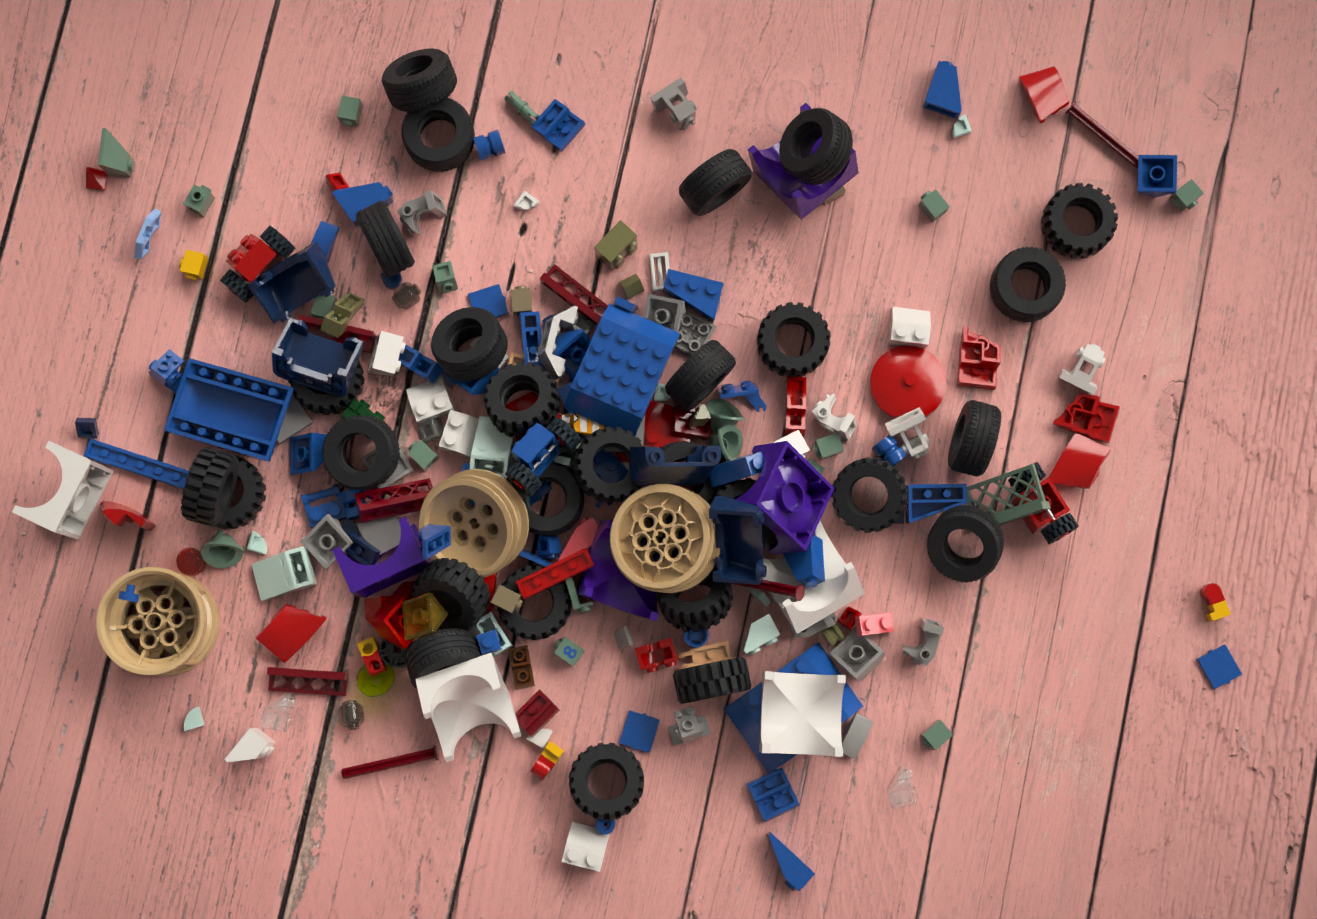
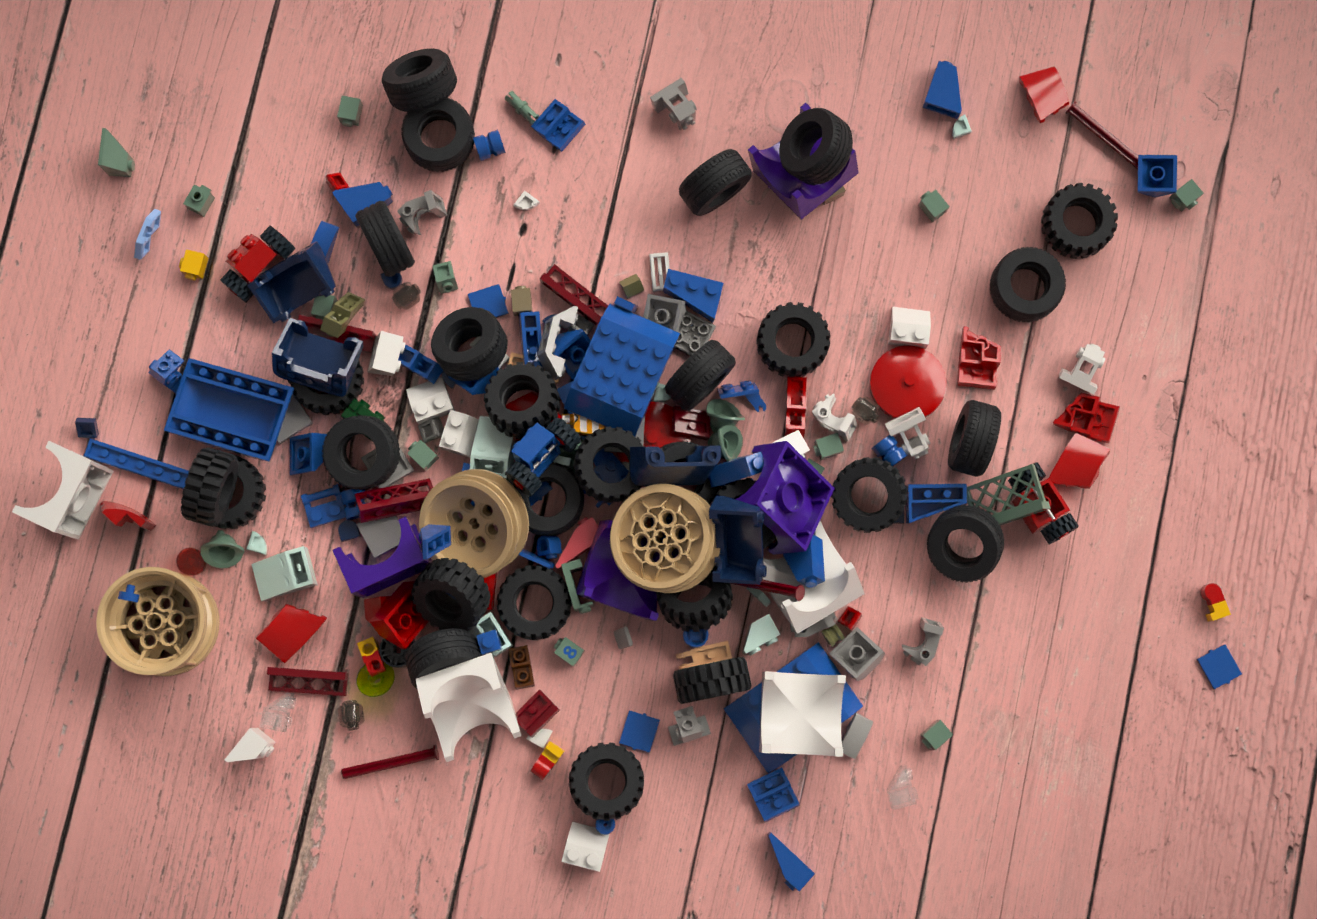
(96, 179): red slope -> none
(193, 719): light aqua tile -> none
(324, 538): light grey slope -> none
(362, 550): dark blue plate -> none
(422, 616): clear yellow slope -> none
(507, 599): dark tan brick -> none
(555, 573): red tile -> none
(616, 246): olive brick -> none
(656, 654): red cylinder -> none
(700, 416): olive slope -> none
(866, 410): none -> clear smoke head
(874, 624): coral plate -> none

